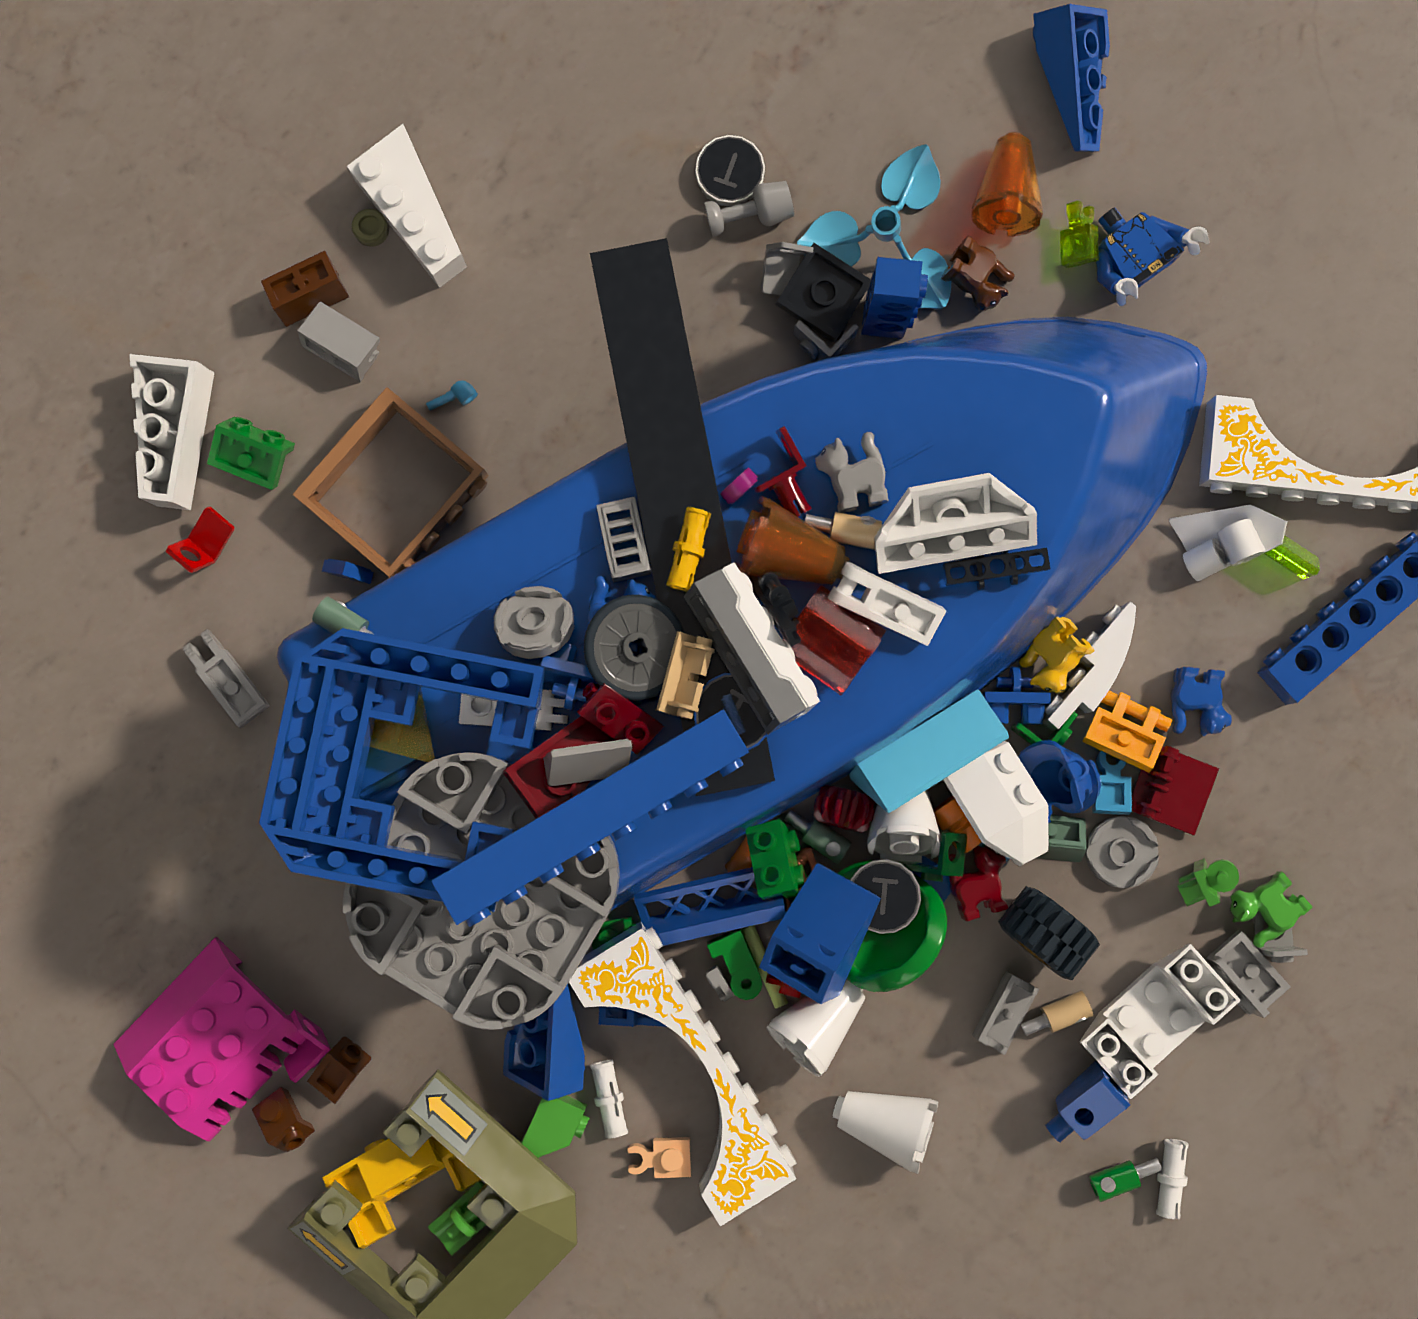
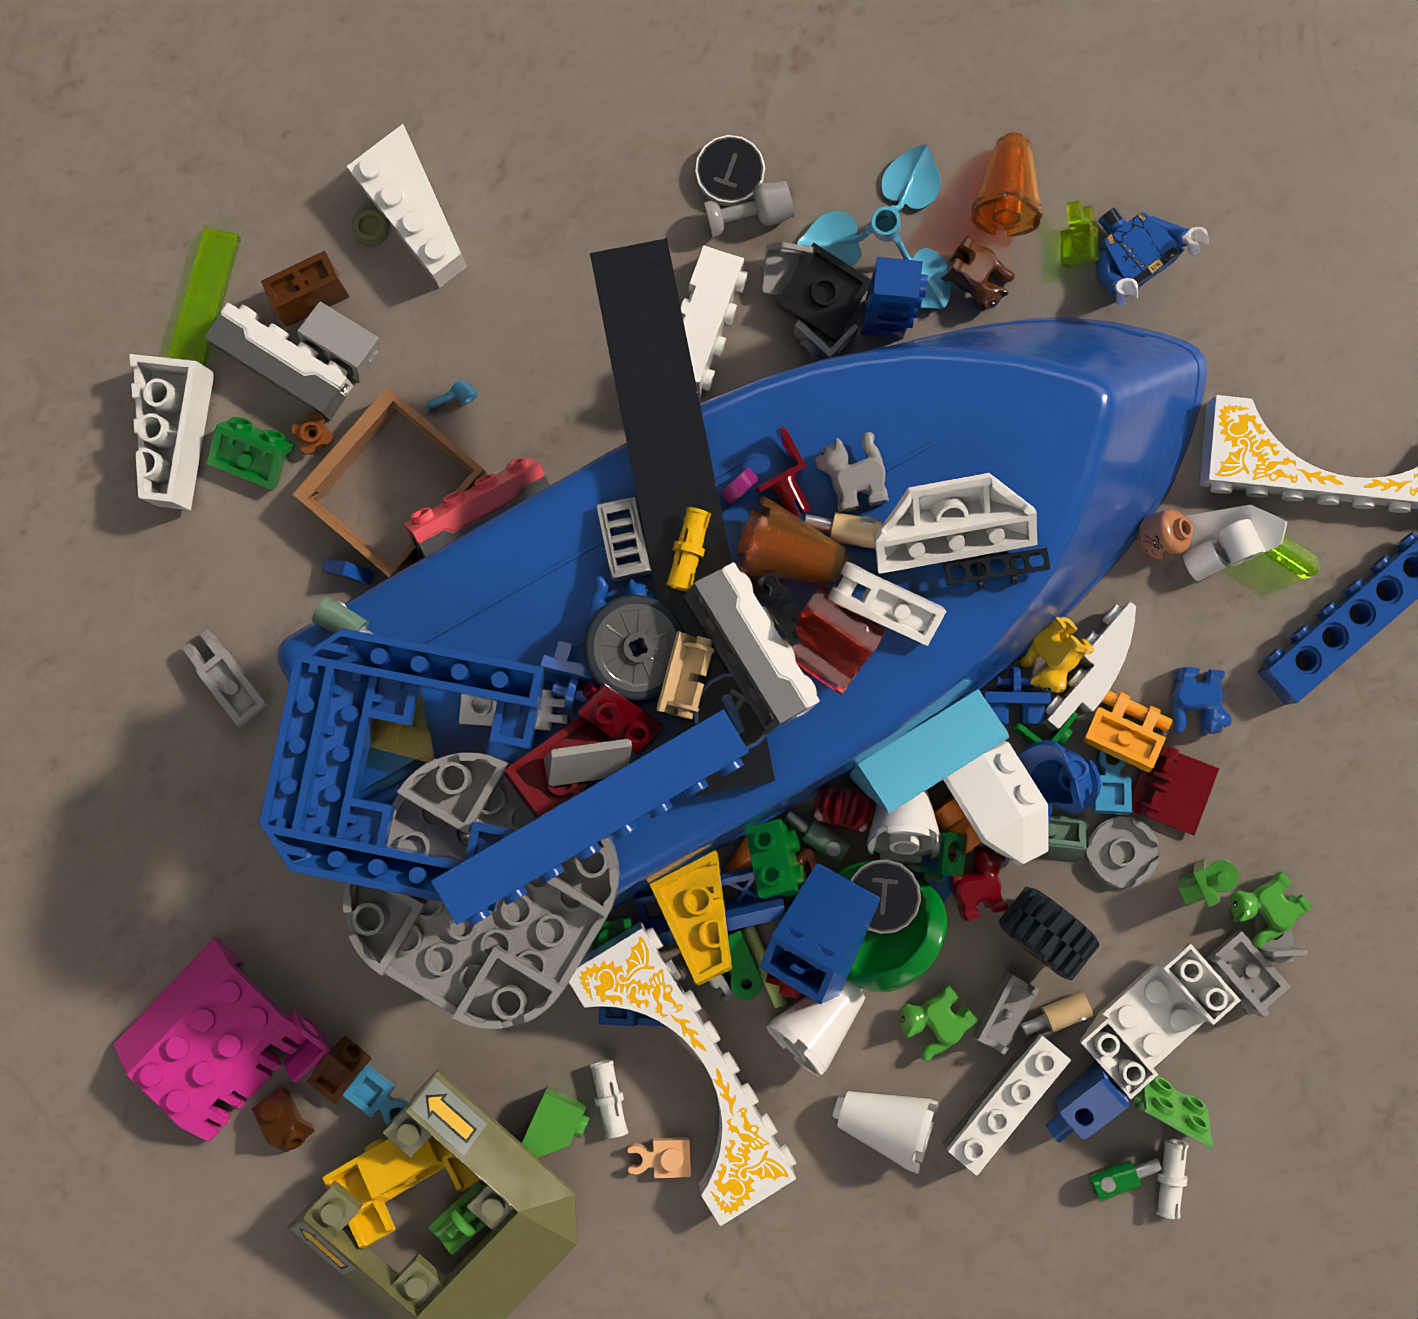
(204, 294): none -> clear neon green tile
(204, 541): red bracket -> none
(280, 361): none -> piece
(321, 439): none -> dark orange plate
(372, 1092): none -> dark azure plate
(467, 510): none -> coral piece
(534, 622): light grey tile -> none
(547, 1052): blue wedge -> none
(696, 915): none -> yellow wing
(710, 308): none -> white wedge
(943, 1022): none -> bright green animal
(1005, 1102): none -> white piece
(1071, 51): blue wedge -> none
(1164, 534): none -> nougat head
(1175, 1109): none -> bright green hinge

